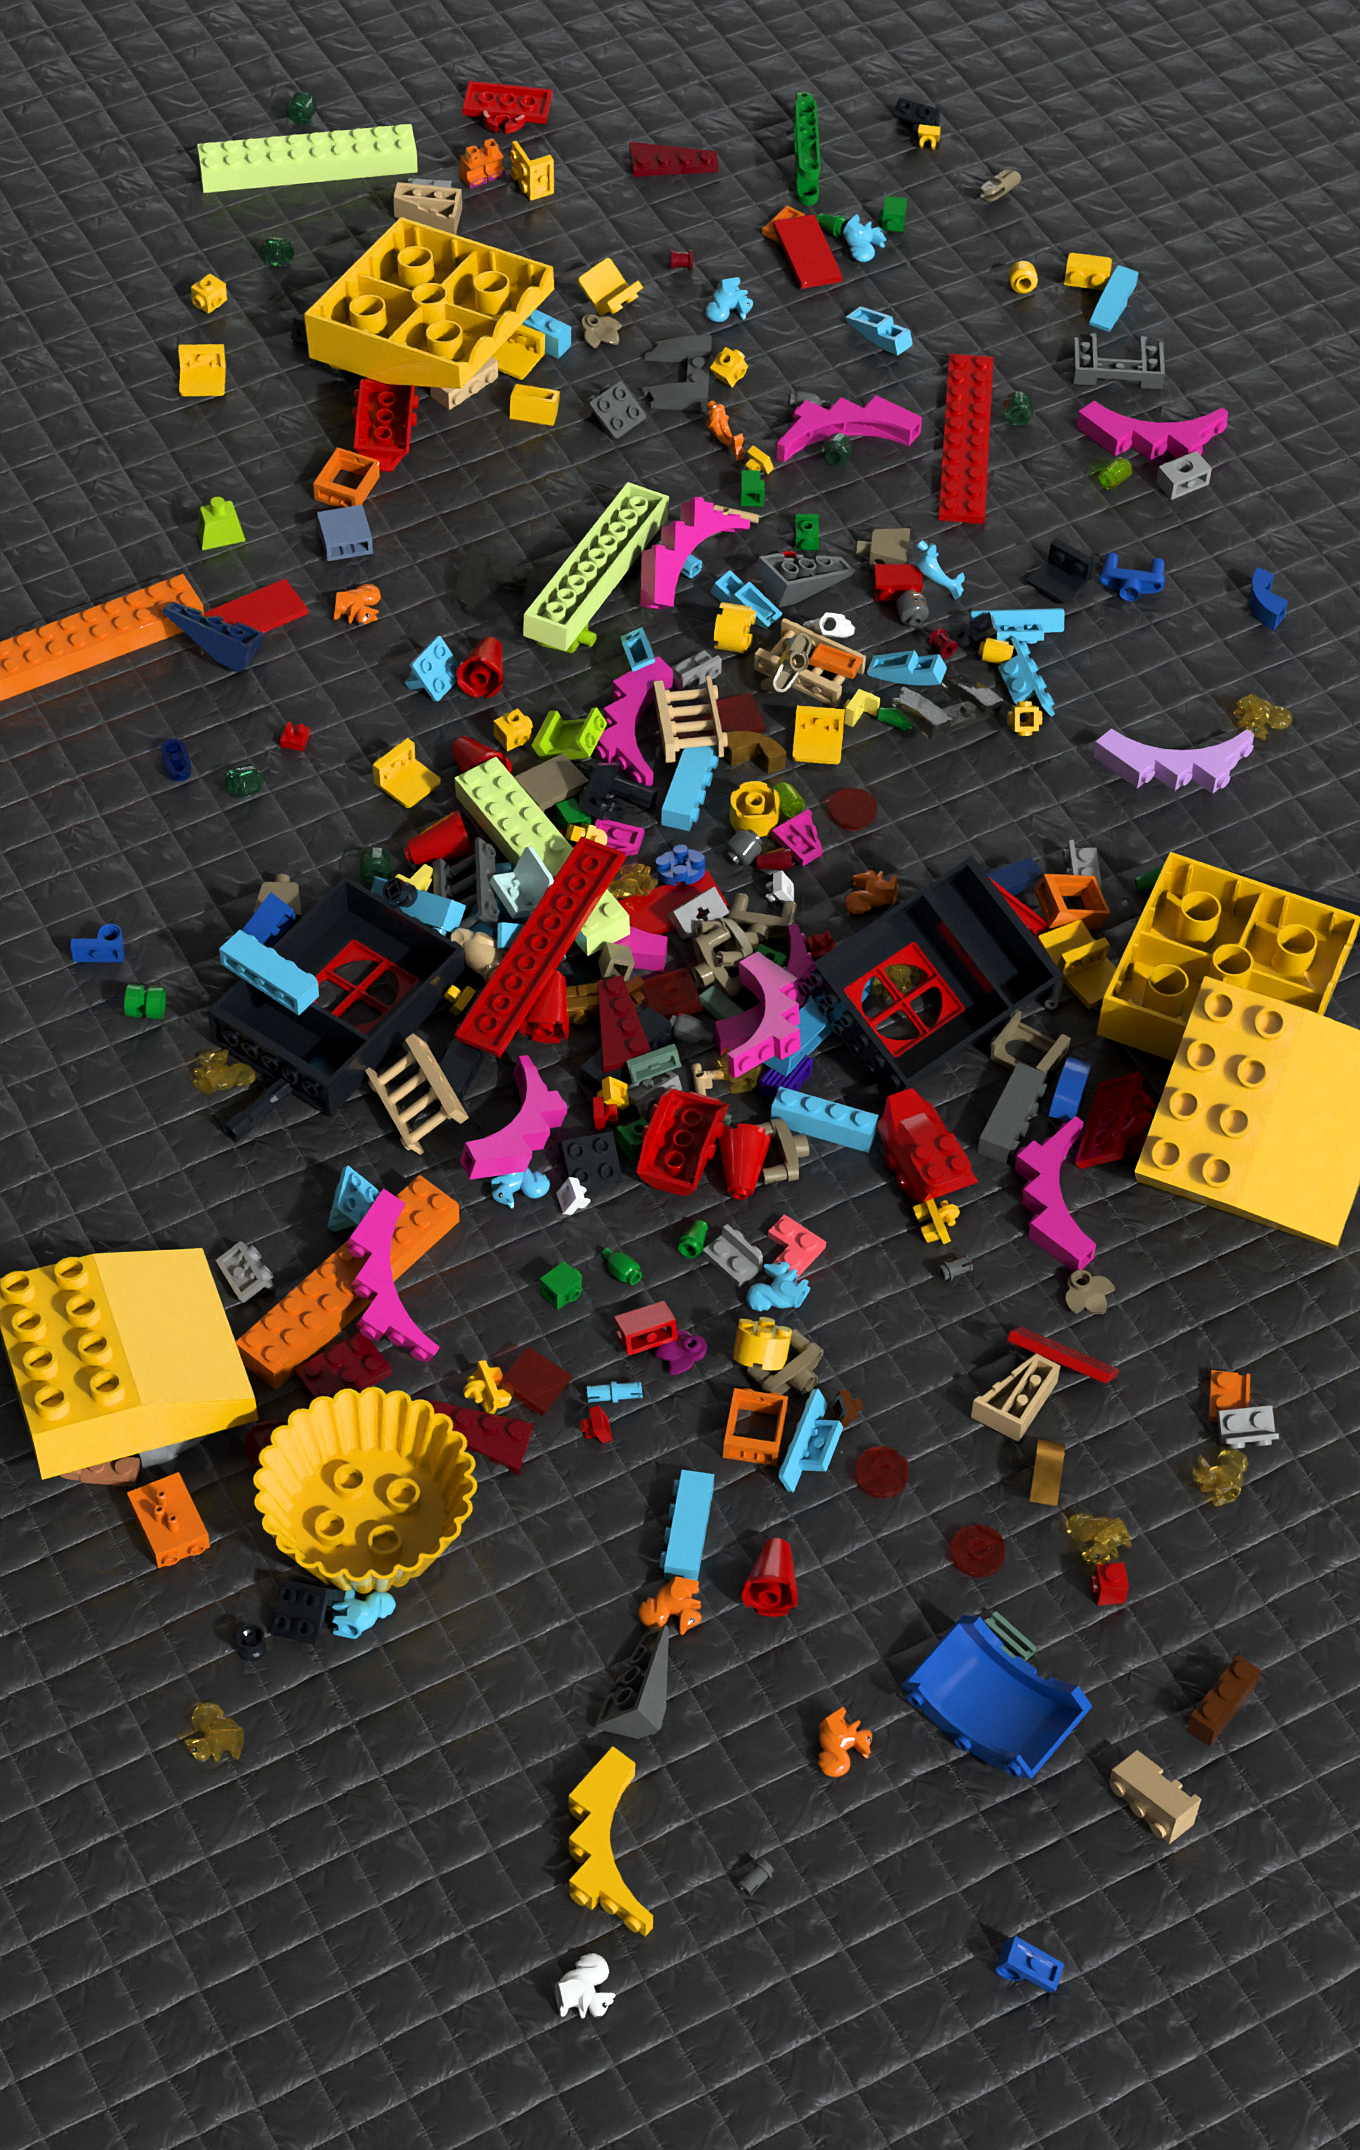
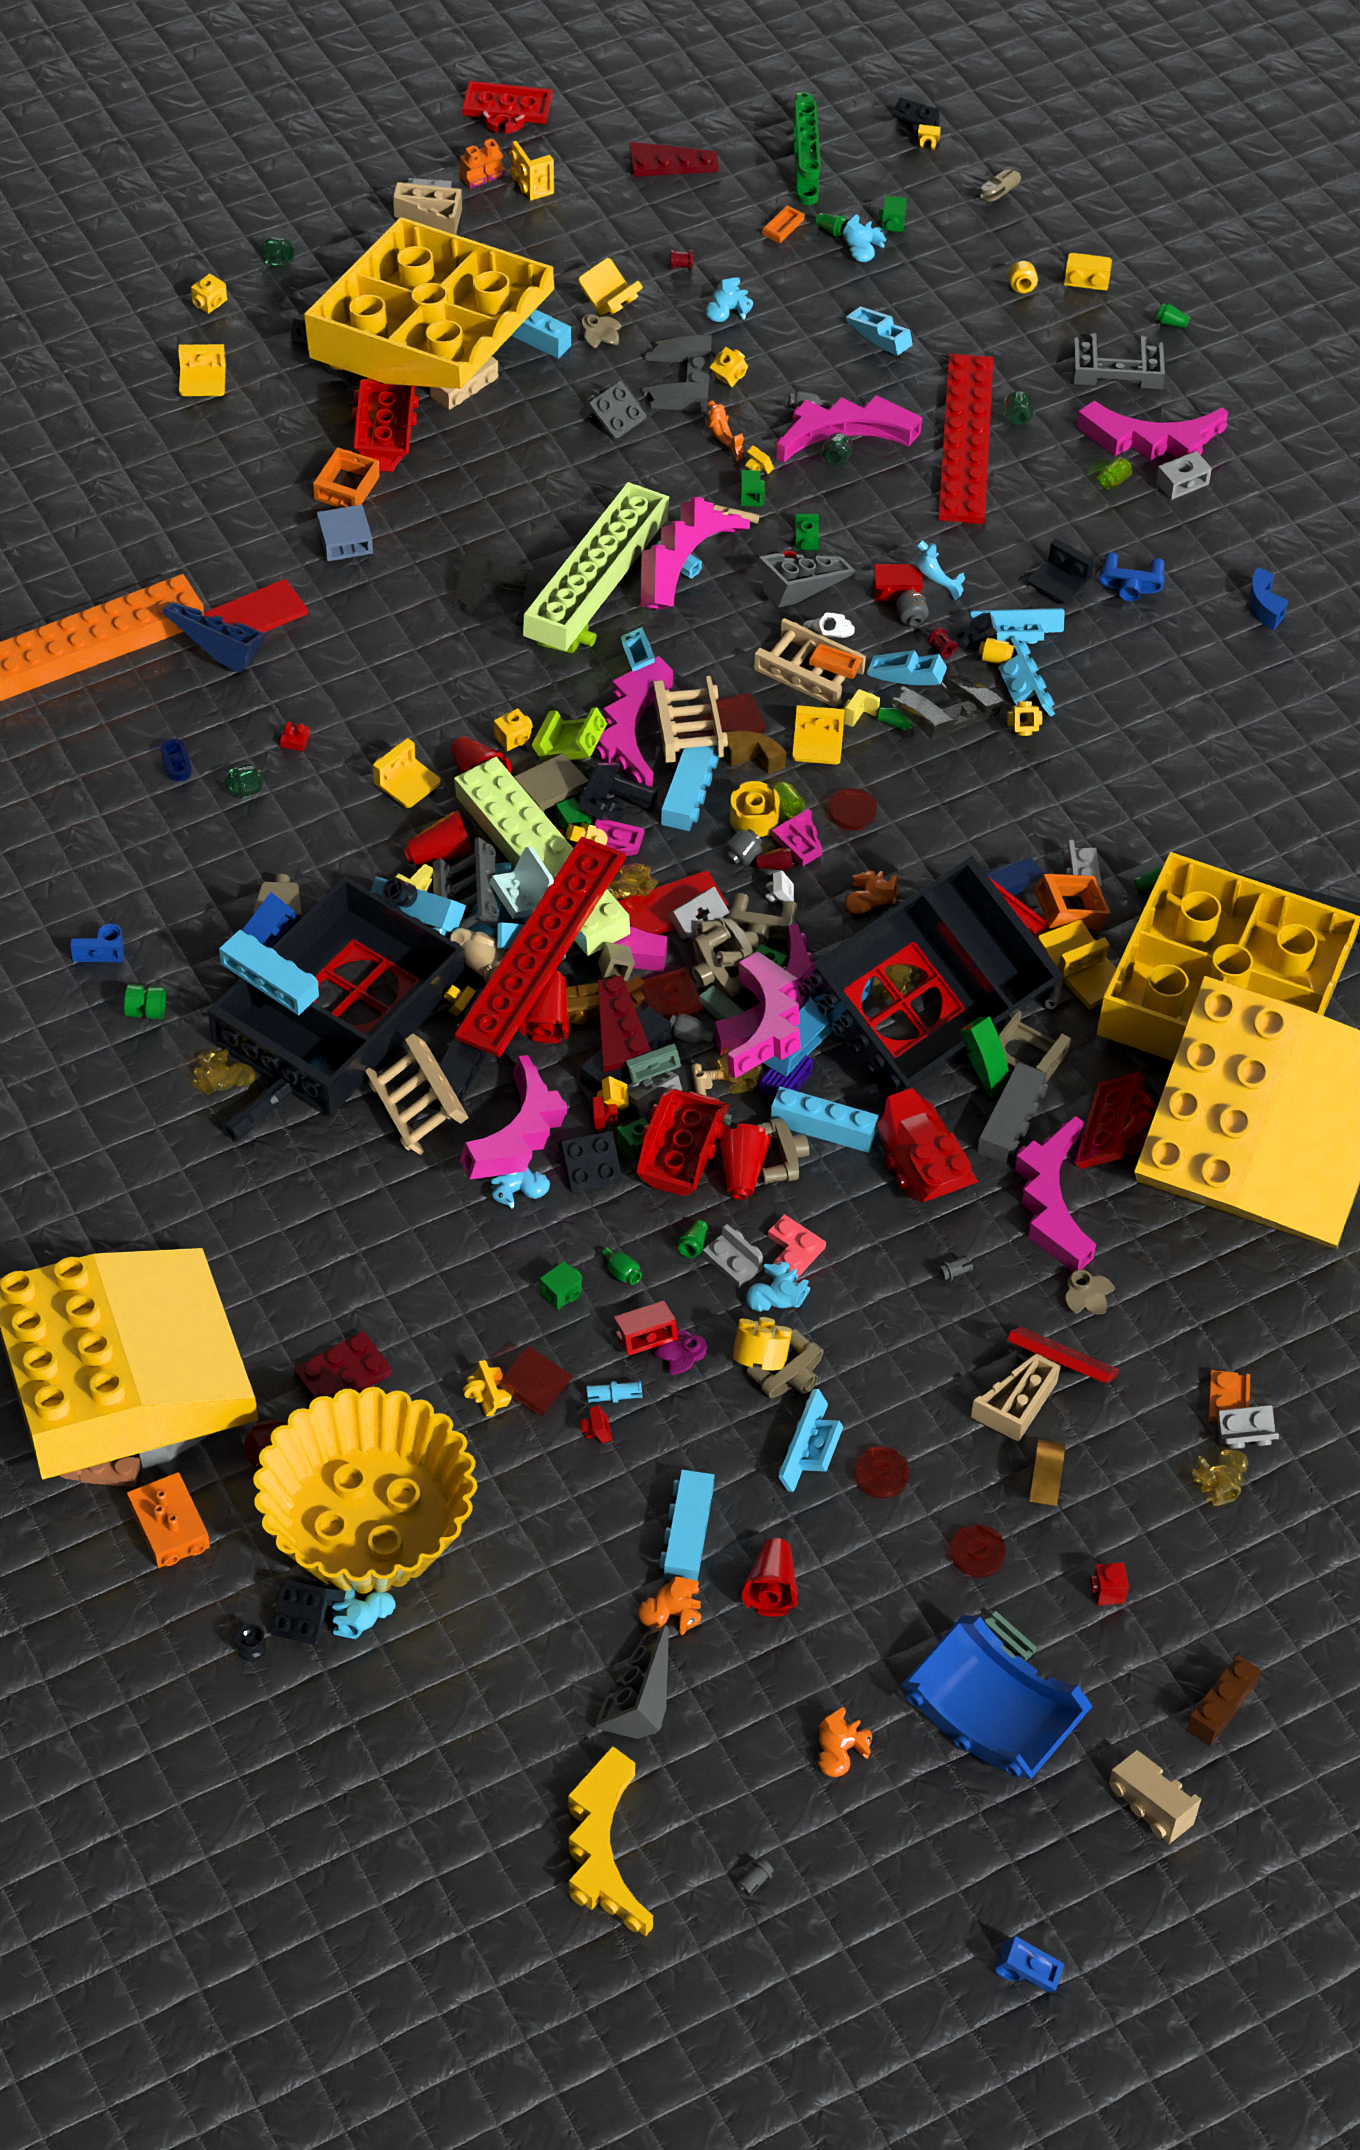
(218, 524): lime torso -> none
(220, 1734): clear yellow animal -> none
(245, 1271): light grey bracket -> none
(301, 108): clear green head -> none
(307, 158): yellowish green brick -> none
(327, 1303): orange brick -> none
(351, 1200): medium azure bracket -> none
(354, 604): orange animal -> none
(374, 863): clear green head -> none
(375, 1281): dark pink arch -> none
(434, 669): medium azure bracket -> none
(482, 669): red cone -> none
(491, 1435): dark red wing -> none
(520, 352): yellow bracket -> none
(534, 404): yellow brick -> none
(572, 1196): white tile -> none
(578, 1989): white animal -> none
(680, 865): blue plate -> none
(693, 671): light grey bracket -> none
(733, 590): medium azure slope -> none
(733, 627): yellow brick -> none
(753, 1449): orange window -> none
(785, 672): dark tan connector -> none
(807, 251): red tile -> none
(820, 945): red tile -> none
(844, 1408): reddish brown tile -> none
(887, 546): dark tan torso -> none
(936, 1229): yellow hips -> none
(987, 1054): none -> green slope
(1070, 1089): blue brick -> none
(1104, 1533): clear yellow animal -> none
(1114, 298): medium azure slope -> none
(1172, 316): none -> green cone
(1174, 768): lavender arch -> none
(1259, 712): clear yellow animal -> none

